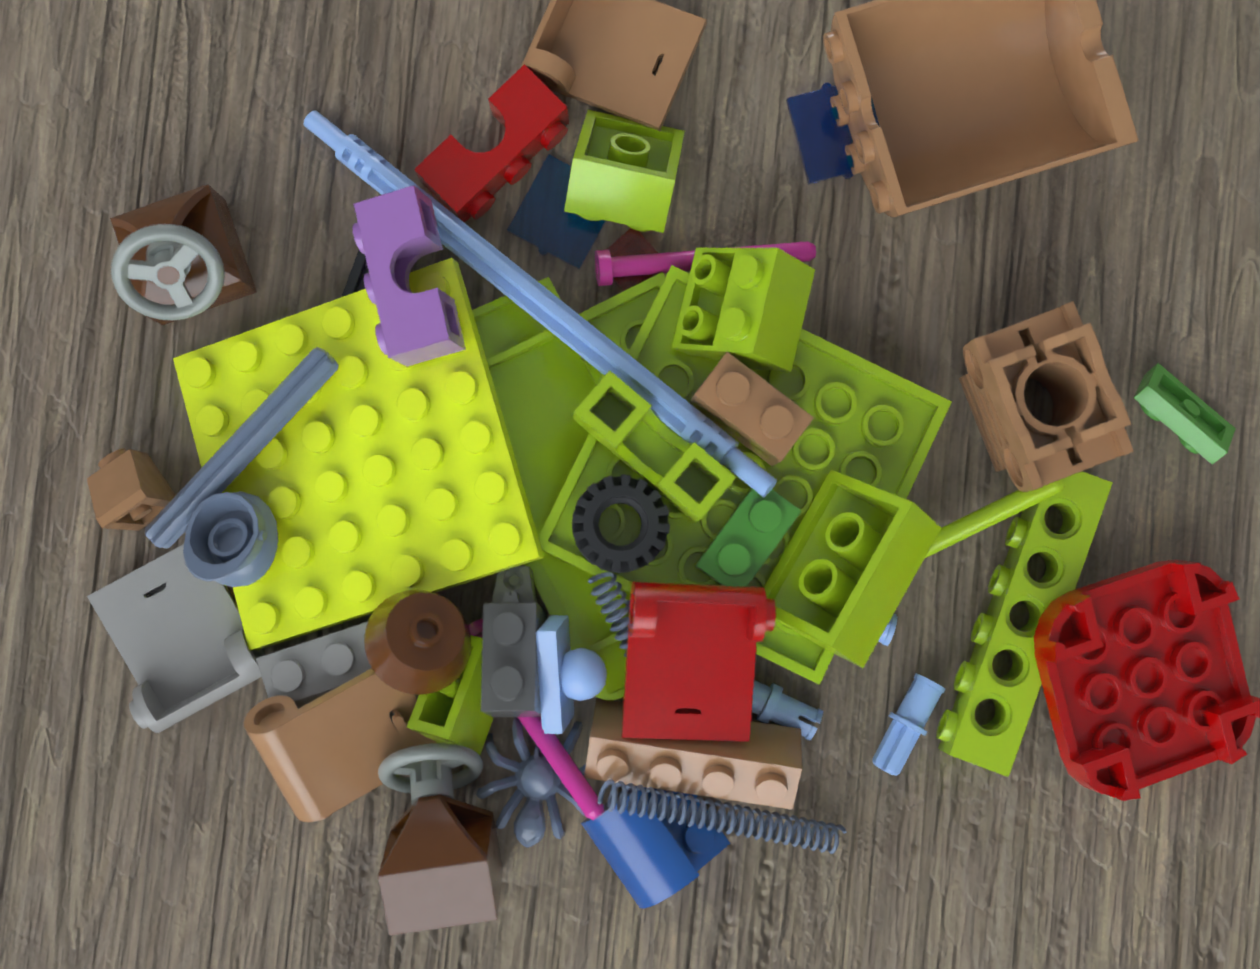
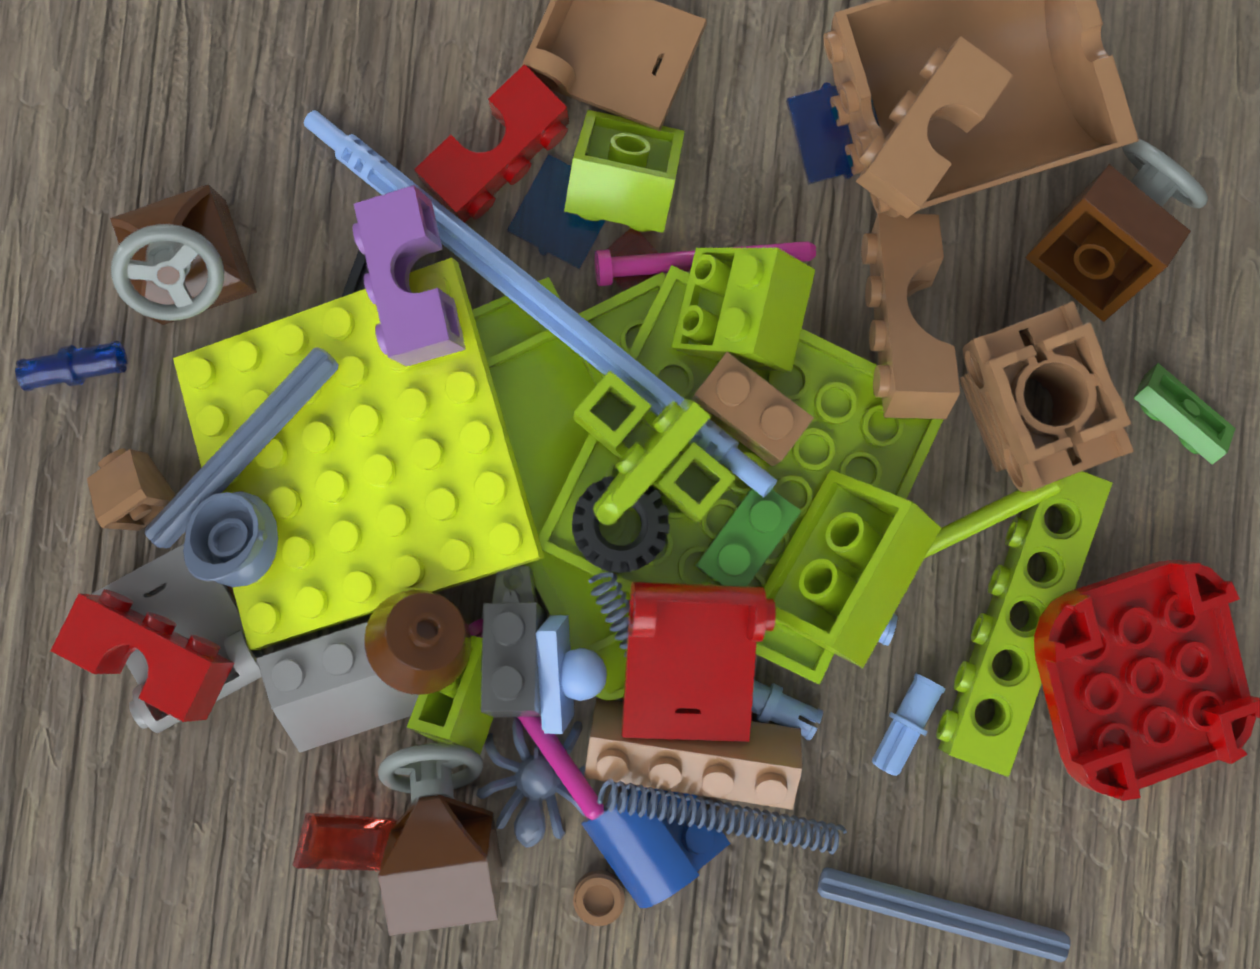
(71, 365): none -> clear blue pin
(182, 671): none -> red arch
(332, 745): medium nougat door -> none
(342, 842): none -> clear red slope
(599, 898): none -> medium nougat tile
(644, 464): none -> lime hinge
(914, 369): none -> medium nougat arch
(944, 914): none -> sand blue axle
(959, 89): none -> medium nougat arch
(1117, 232): none -> reddish brown piece

